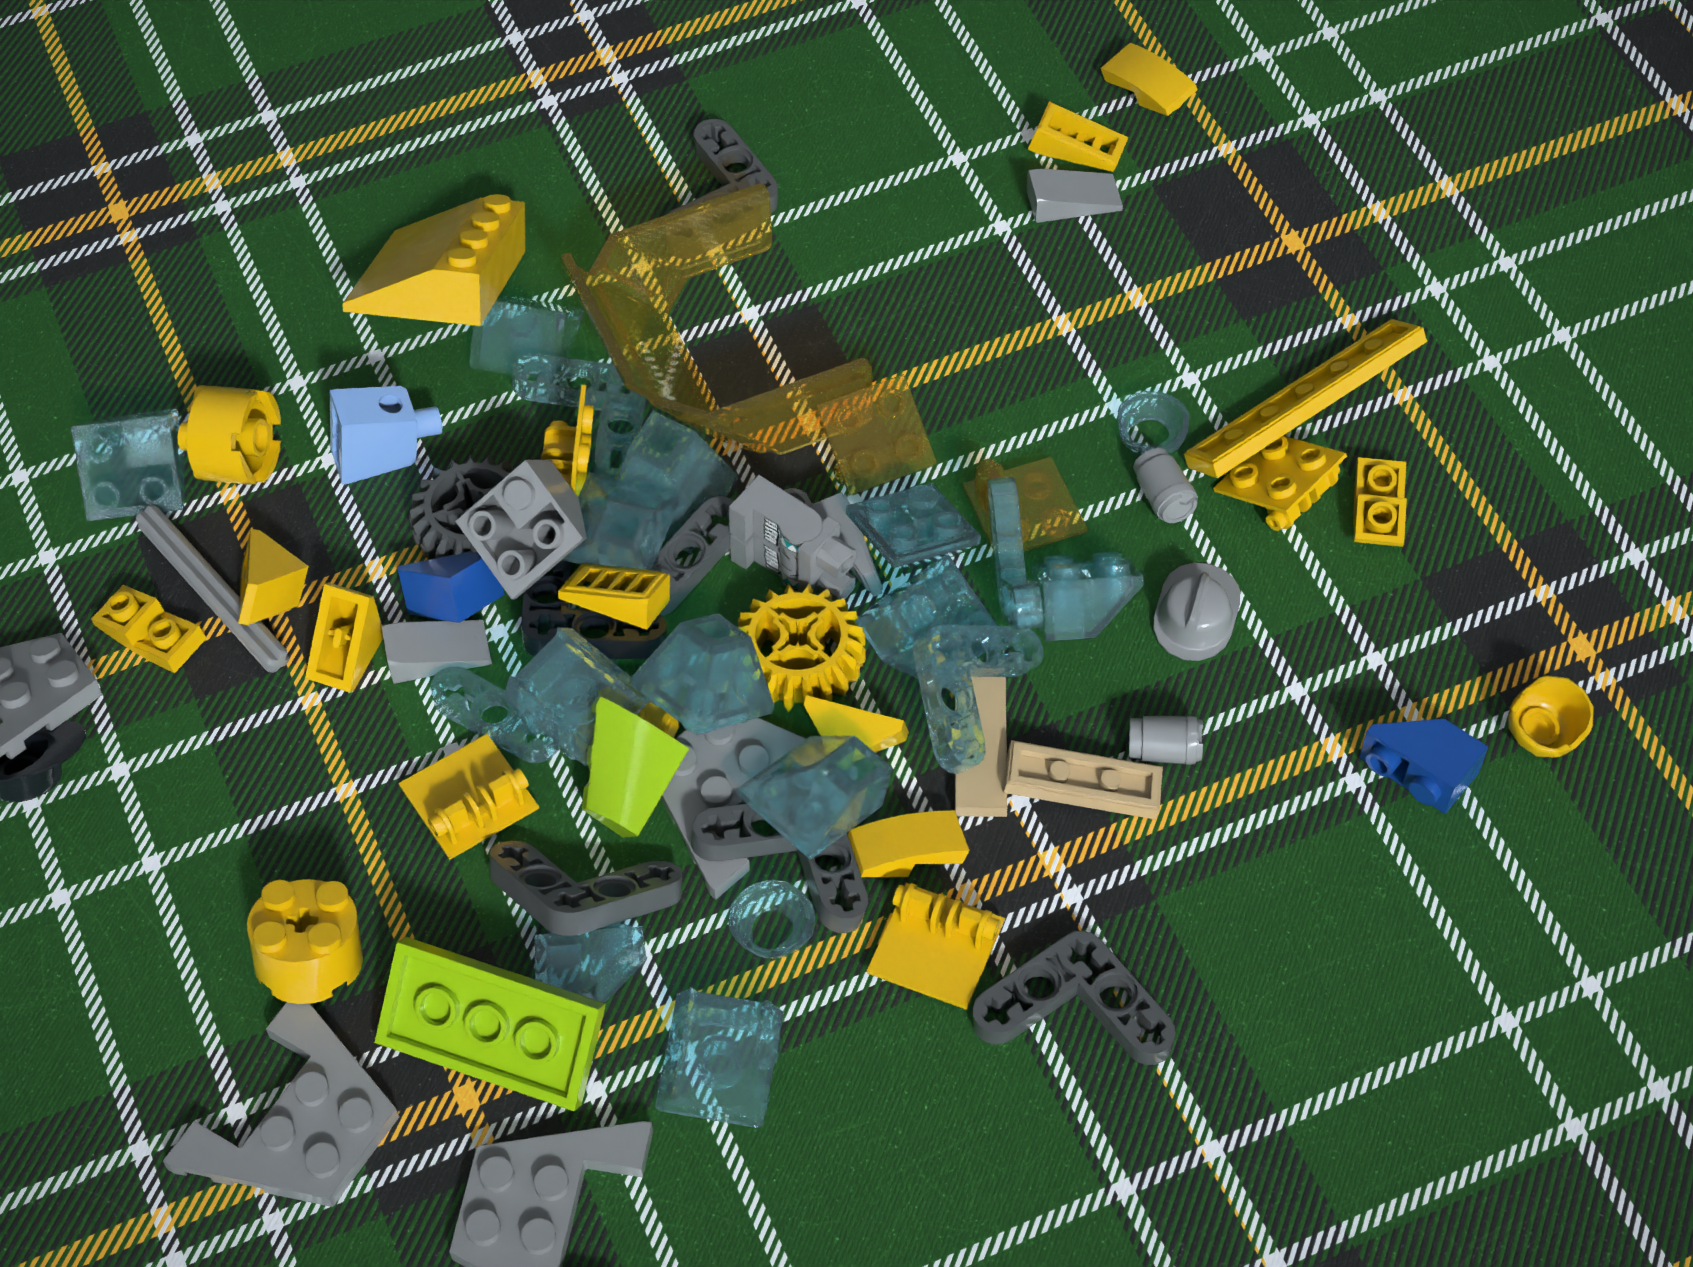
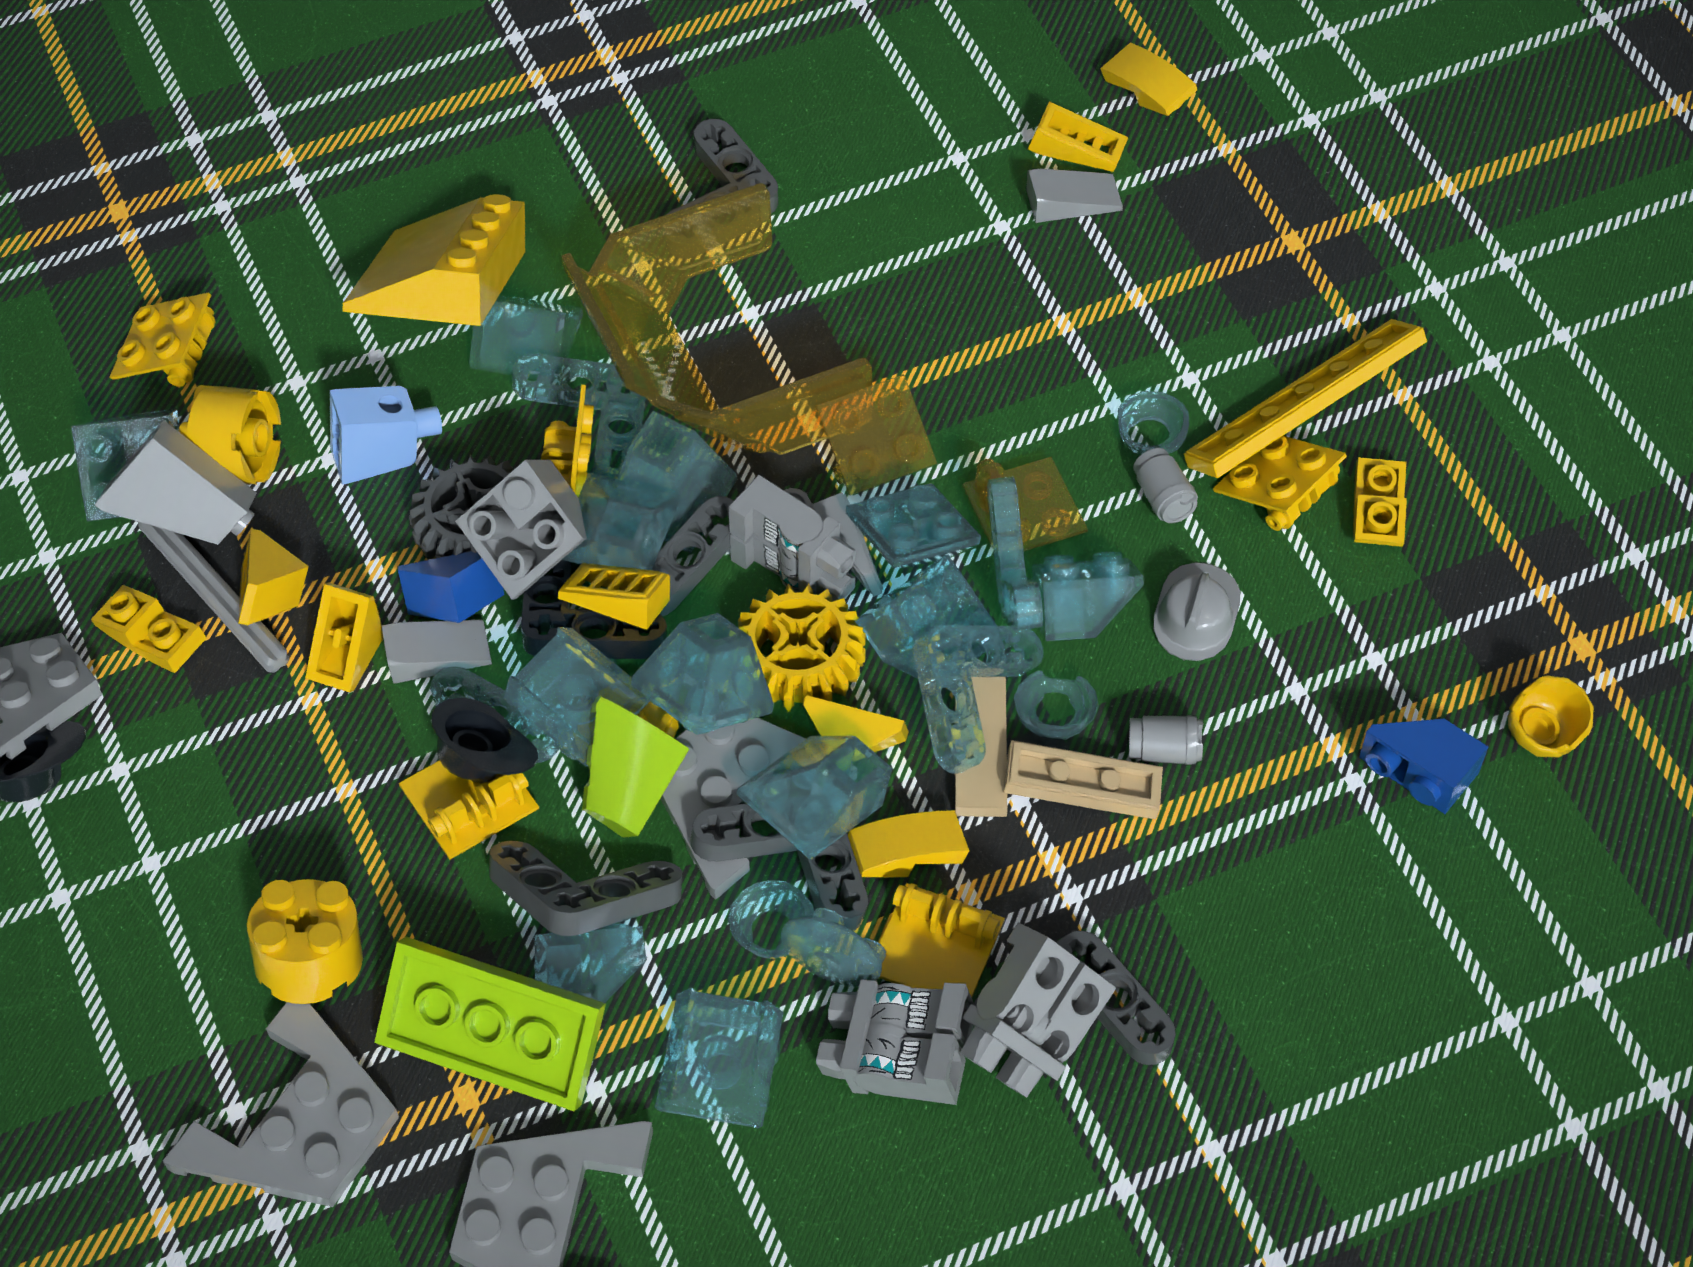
(167, 339): none -> yellow hinge
(179, 489): none -> light grey slope
(479, 741): none -> black piece
(831, 949): none -> clear light blue dish
(899, 1040): none -> light grey hips
(1035, 1010): none -> light grey hips
(1080, 694): none -> clear light blue piece

